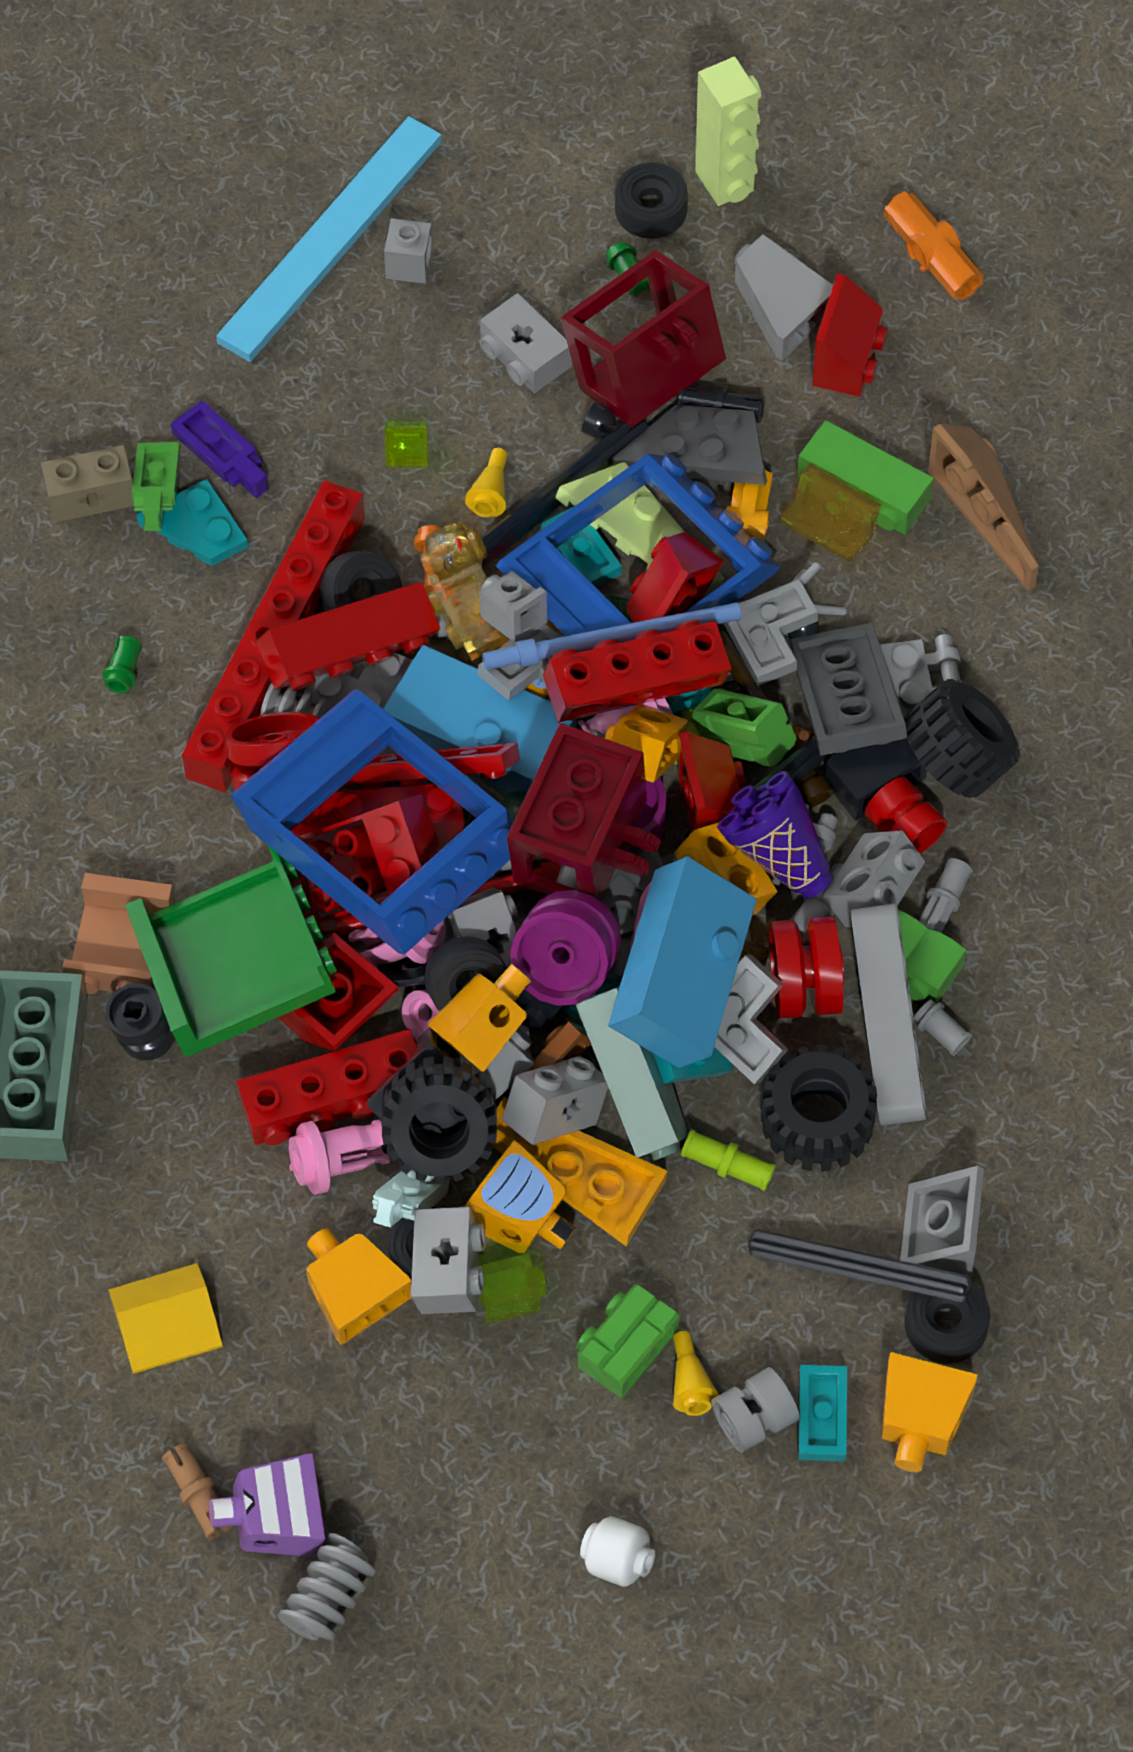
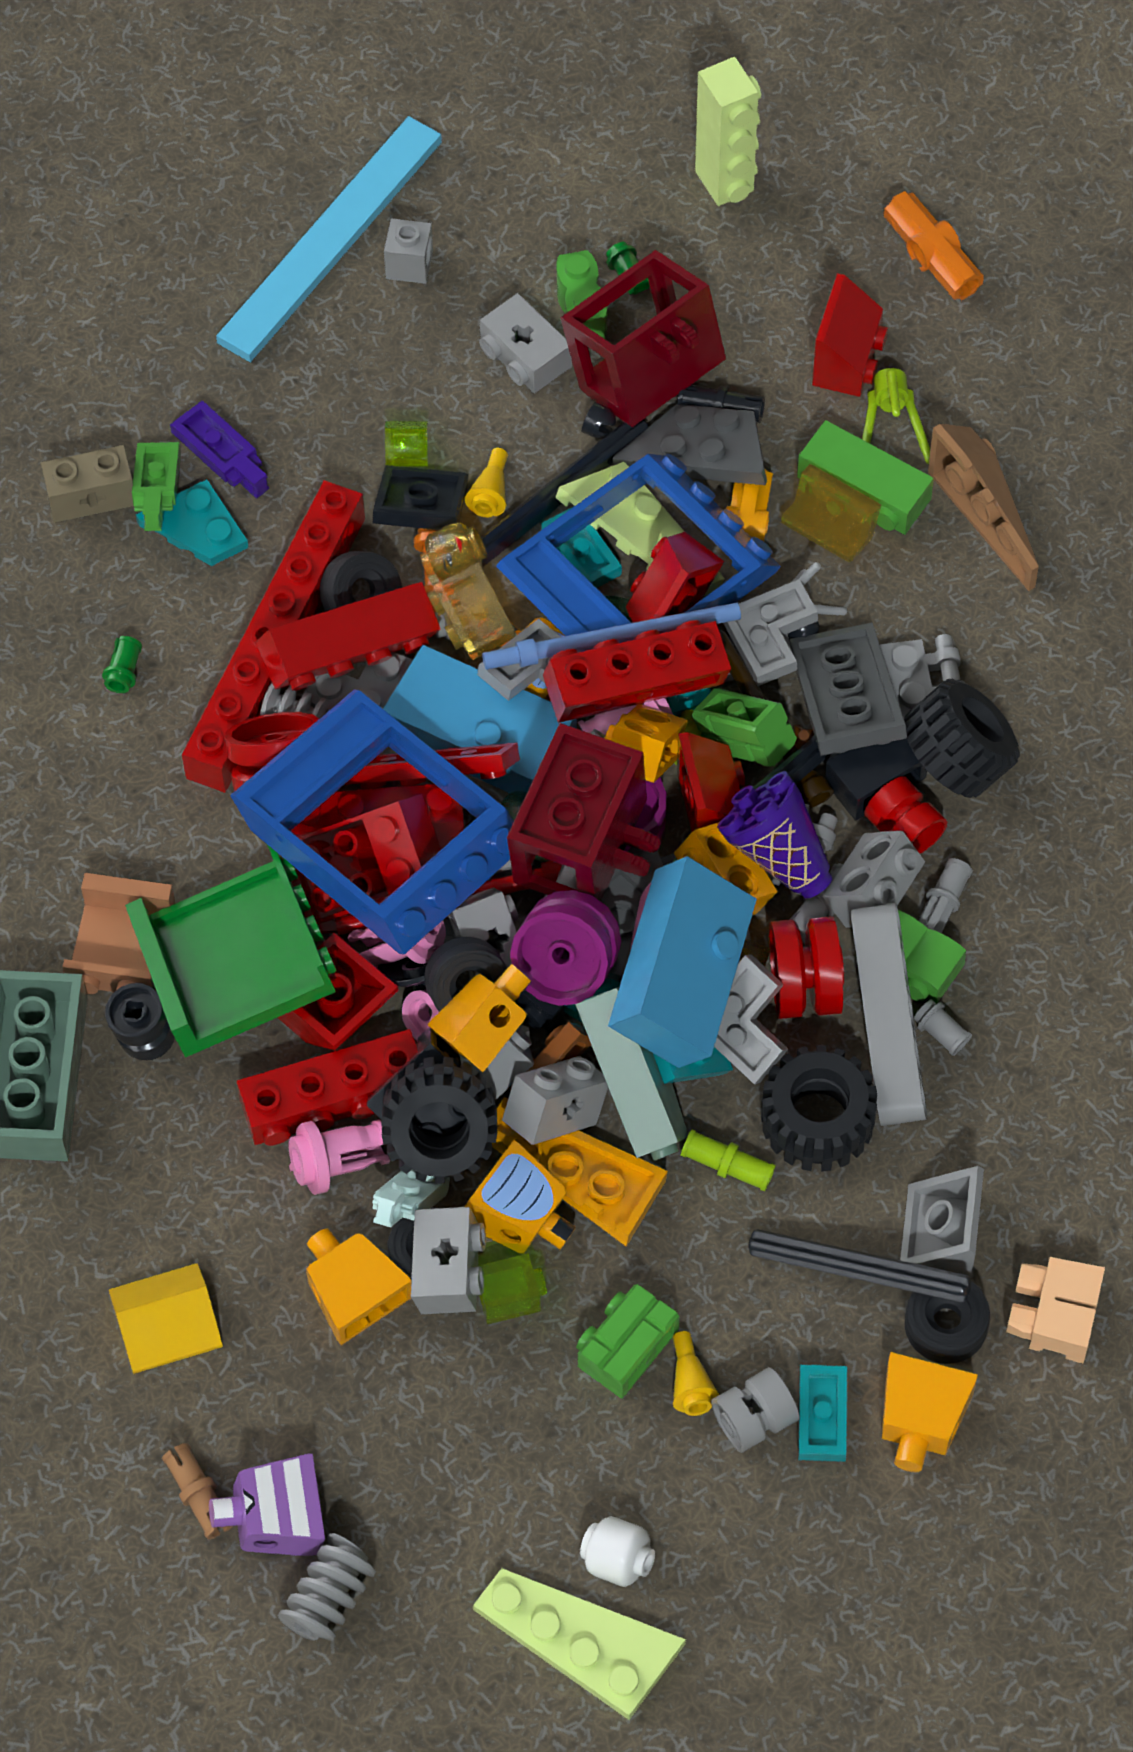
(420, 497): none -> black tile
(507, 598): light grey brick -> none
(576, 282): none -> bright green brick
(589, 1644): none -> yellowish green wing
(651, 180): black tyre -> none
(781, 294): light grey slope -> none
(892, 396): none -> lime plant
(1065, 1308): none -> light nougat hips

